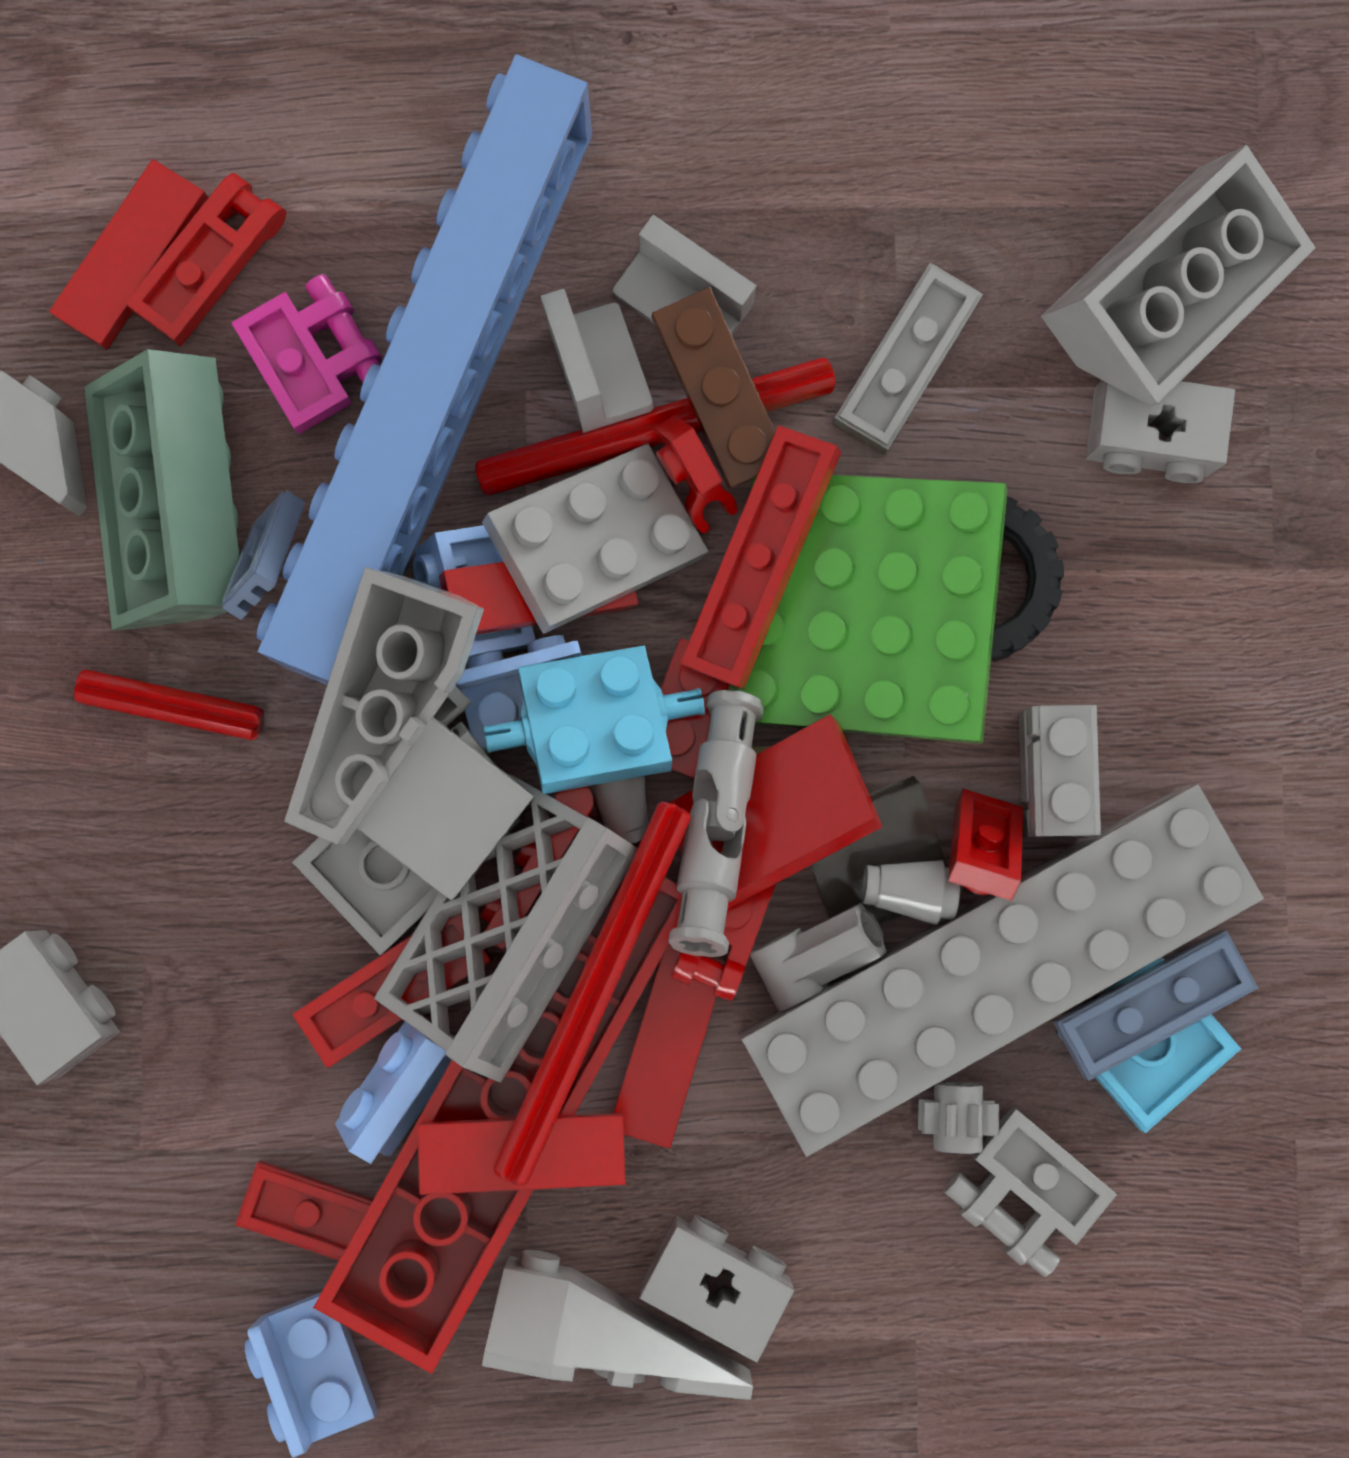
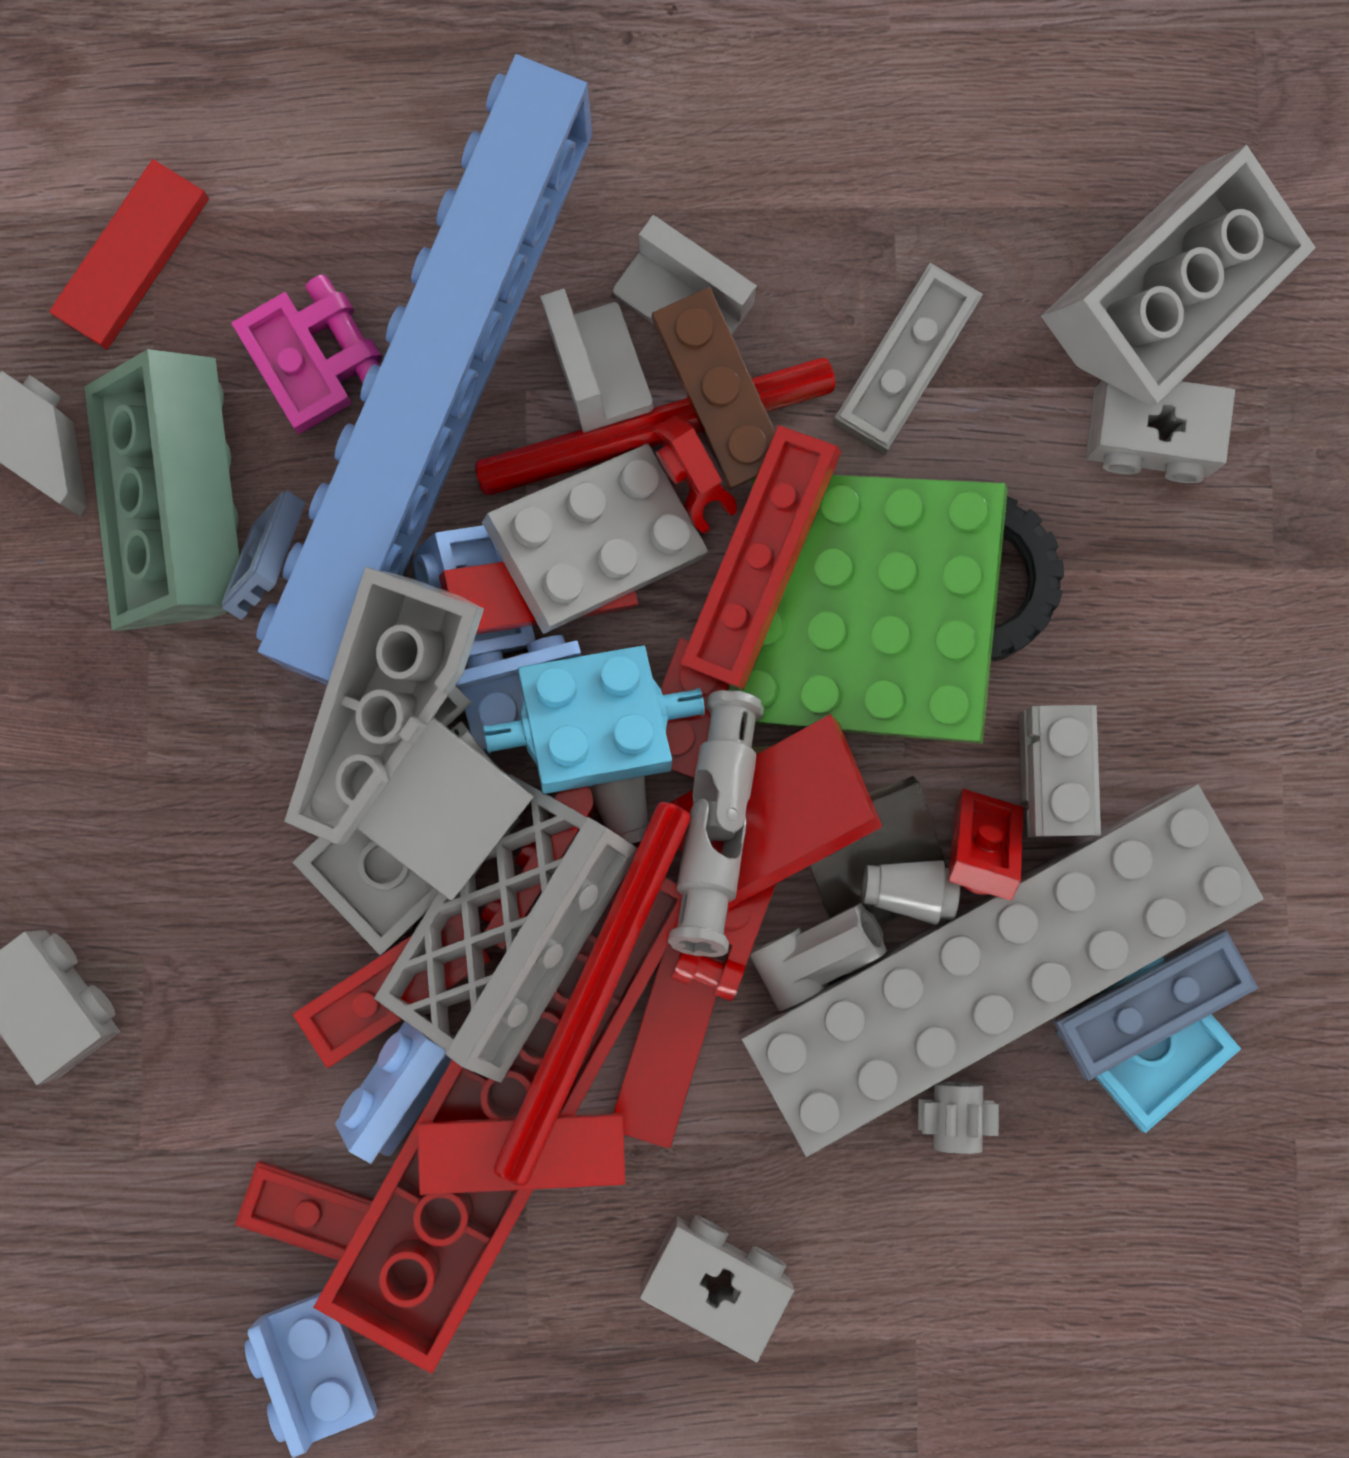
(168, 704): red axle -> none
(205, 259): red plate -> none
(562, 1321): light grey wedge -> none
(1045, 1178): light grey plate -> none

